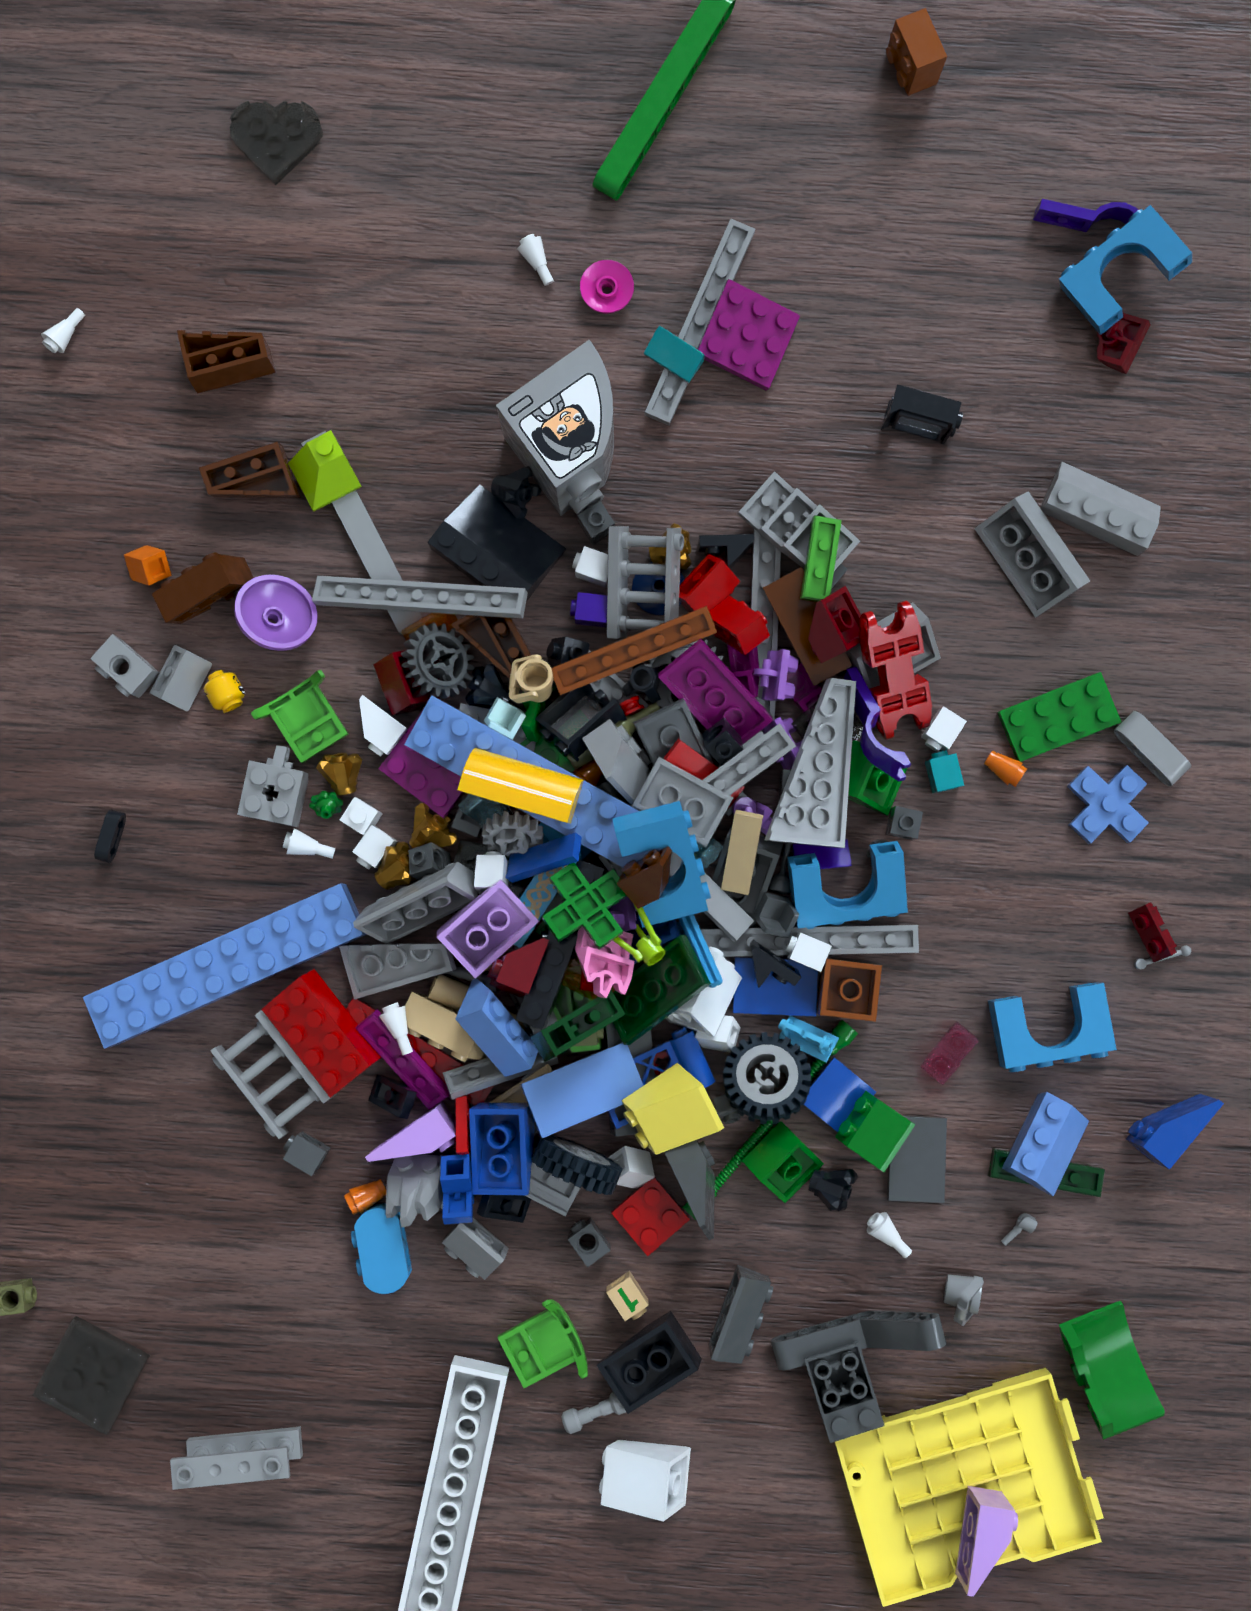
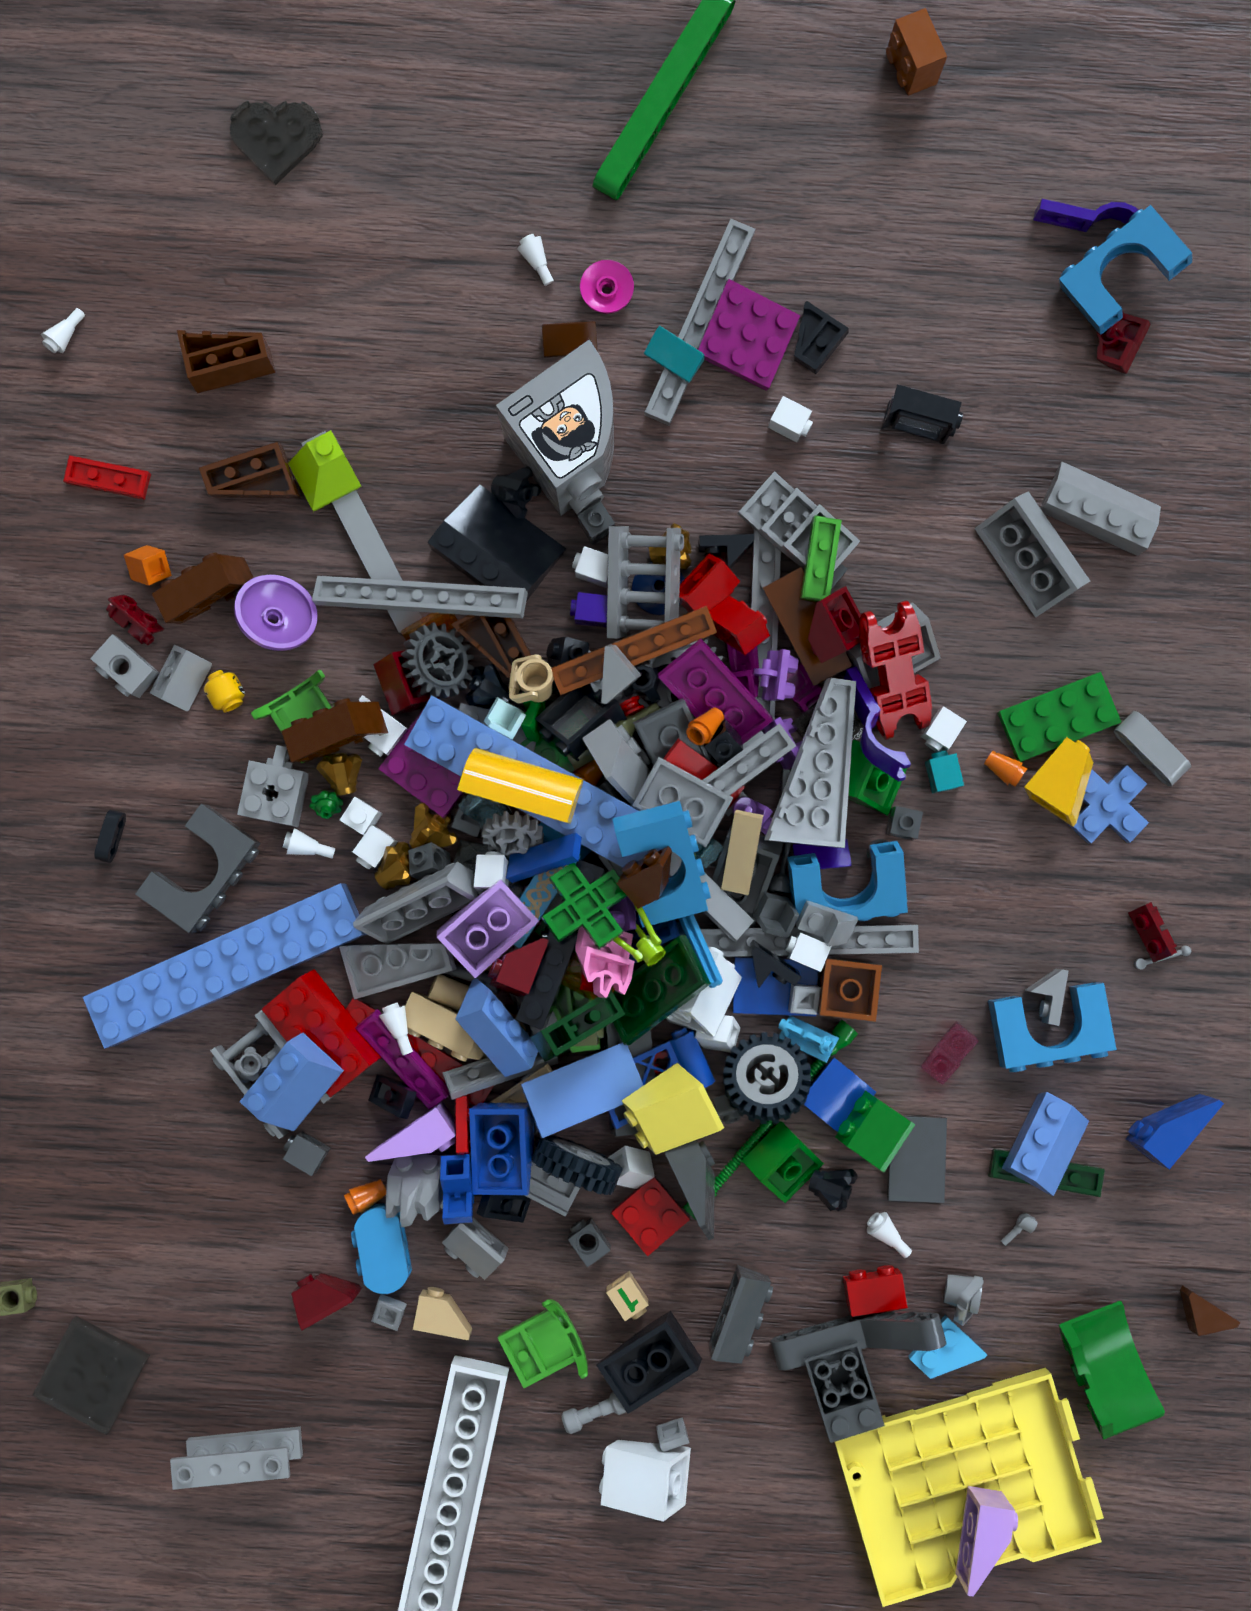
(107, 477): none -> red tile
(125, 610): none -> dark red hinge
(233, 851): none -> dark grey arch
(243, 1066): none -> light grey plate
(292, 1084): none -> medium blue slope
(321, 1296): none -> dark red slope
(333, 729): none -> reddish brown wedge
(389, 1312): none -> light grey tile
(440, 1315): none -> tan slope
(563, 338): none -> reddish brown slope
(617, 673): none -> light grey slope
(672, 1434): none -> light grey tile
(703, 728): none -> orange cone
(791, 419): none -> white brick
(804, 999): none -> light grey tile
(817, 338): none -> black wing
(826, 922): none -> light grey slope
(874, 1291): none -> red brick
(955, 1354): none -> medium azure wing
(1053, 986): none -> light grey slope
(1063, 781): none -> yellow slope
(1203, 1316): none -> reddish brown slope

